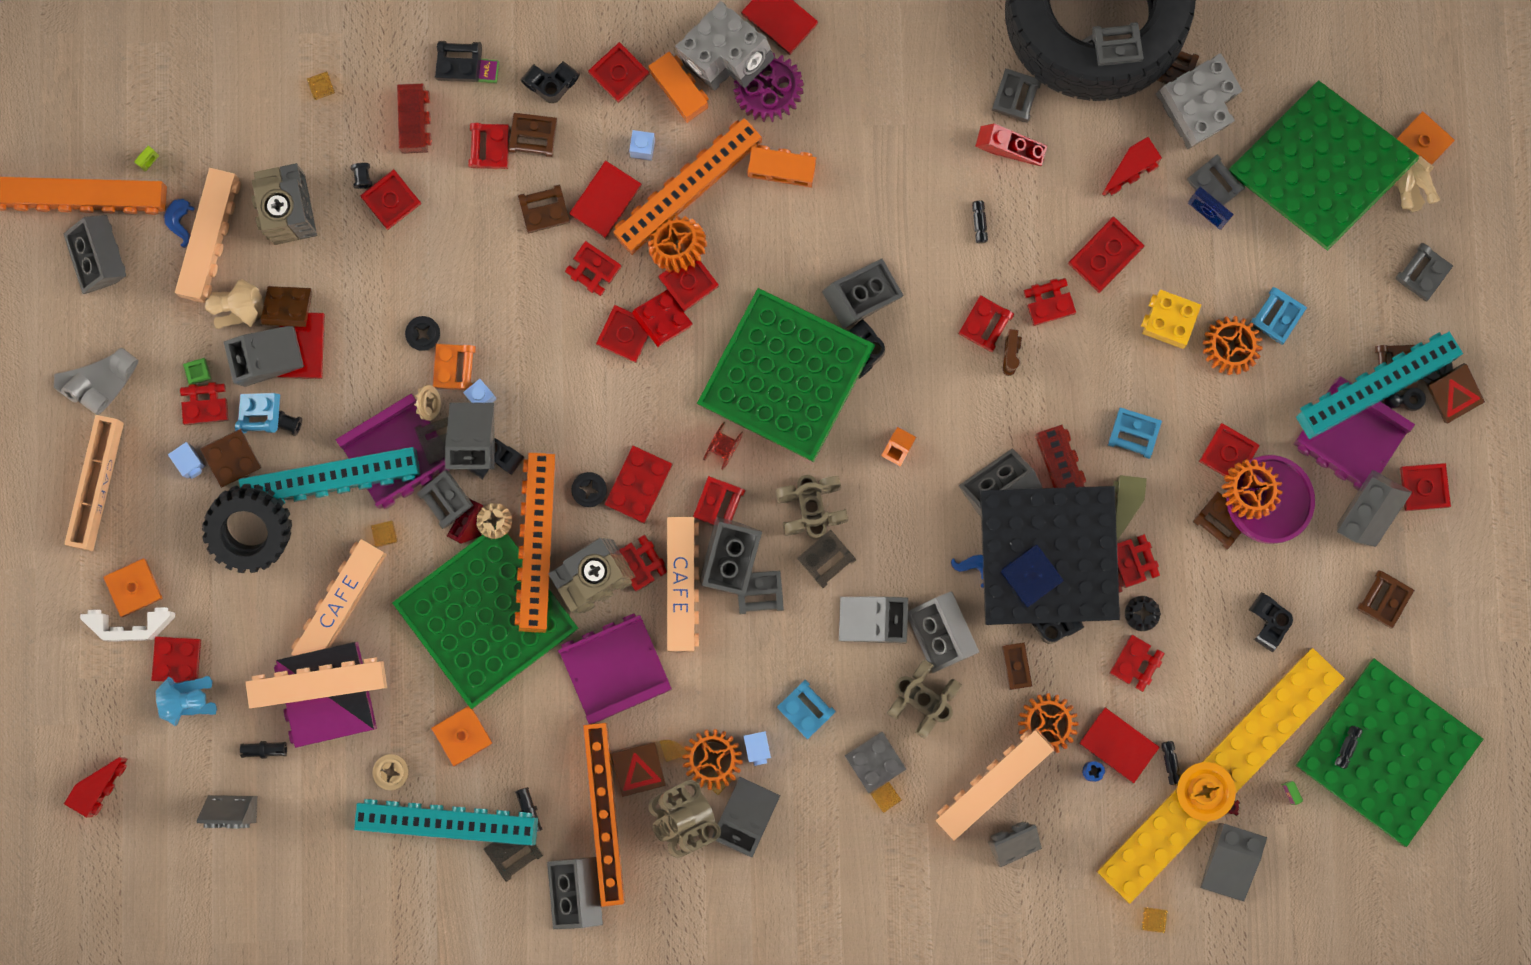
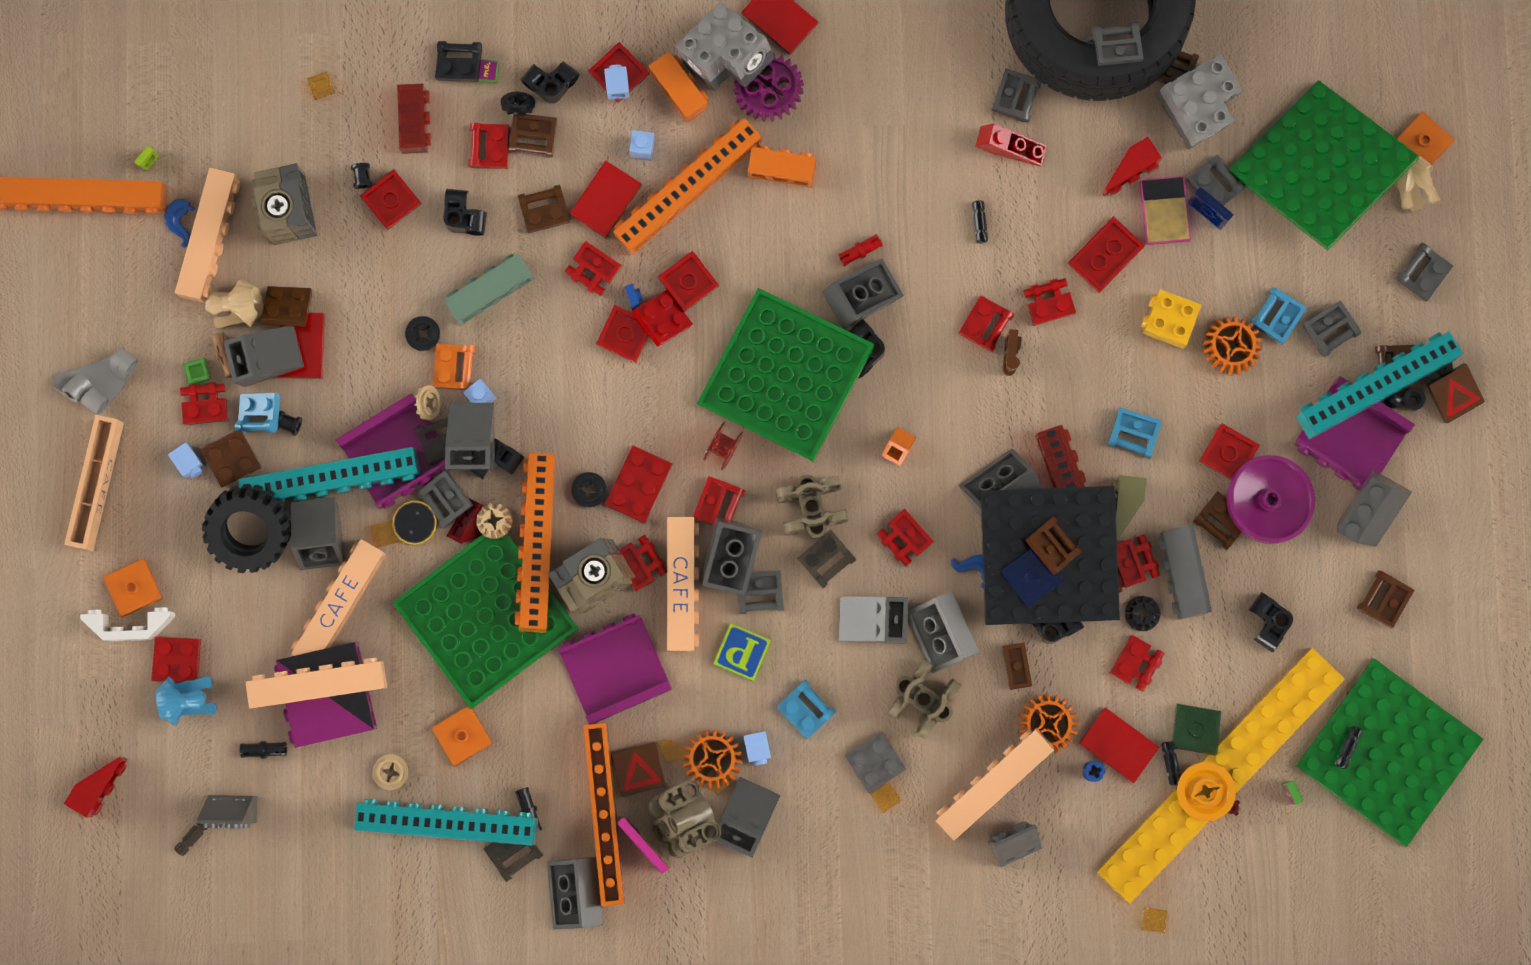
(94, 253): dark grey slope -> none
(190, 839): none -> clear smoke axle
(218, 341): none -> medium nougat pin
(316, 533): none -> dark grey slope
(414, 523): none -> black tile
(470, 221): none -> black piece
(488, 289): none -> sand green brick
(525, 103): none -> black gear
(617, 82): none -> light blue brick
(634, 296): none -> blue plate
(643, 844): none -> dark pink tile
(690, 246): orange gear -> none
(742, 652): none -> tile
(860, 250): none -> red pin
(910, 533): none -> red plate
(1049, 549): none -> reddish brown plate
(1165, 210): none -> tile
(1185, 572): none -> dark grey slope
(1196, 729): none -> clear green tile
(1233, 861): dark grey slope -> none
(1256, 509): orange gear -> none
(1328, 322): none -> dark grey plate
(1428, 486): red plate -> none

